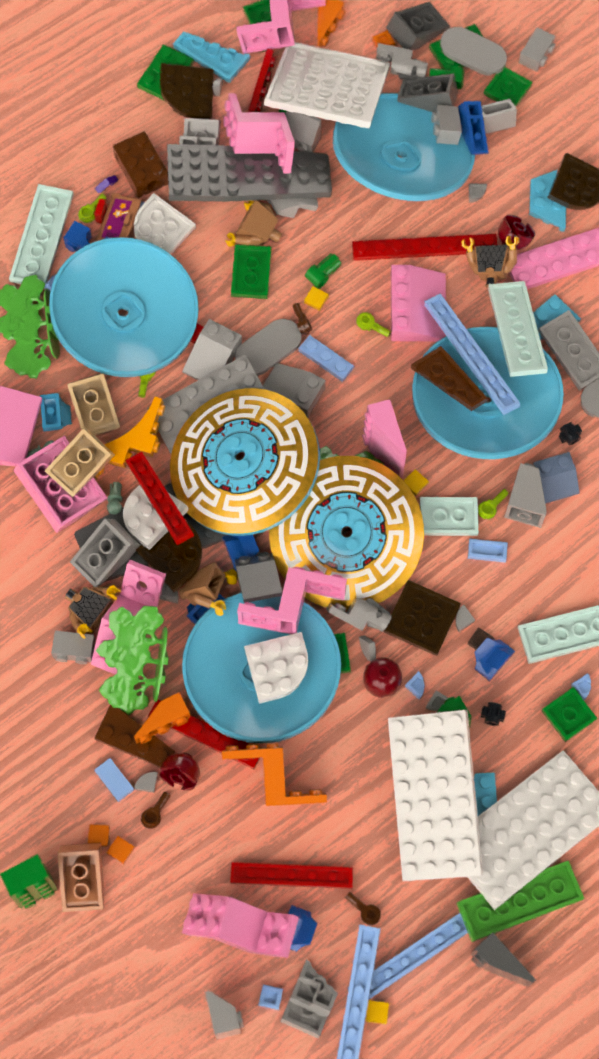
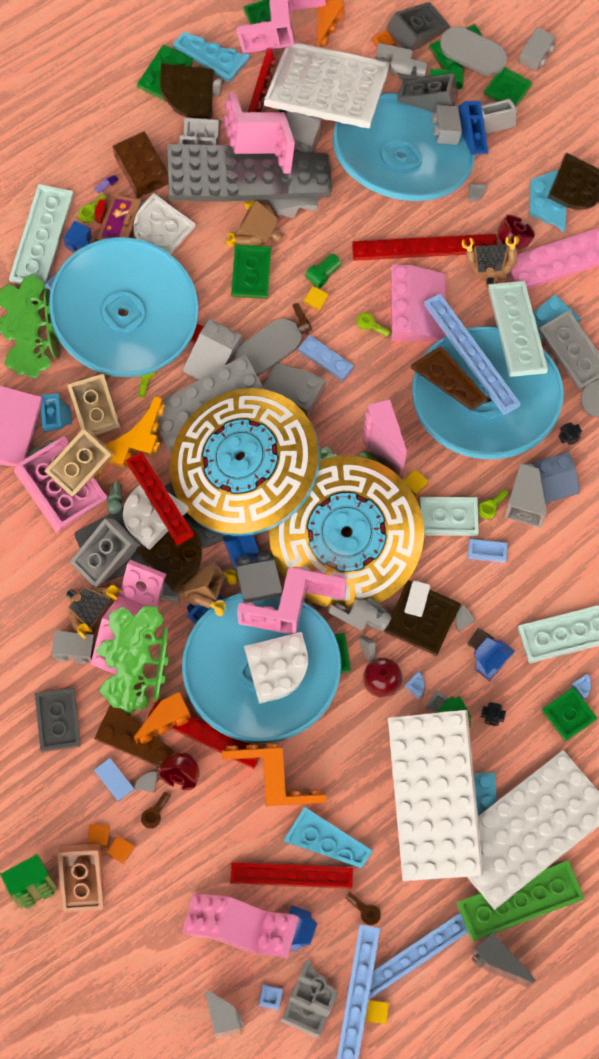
(57, 720): none -> dark grey plate
(324, 838): none -> medium azure wing
(417, 598): none -> white sticker

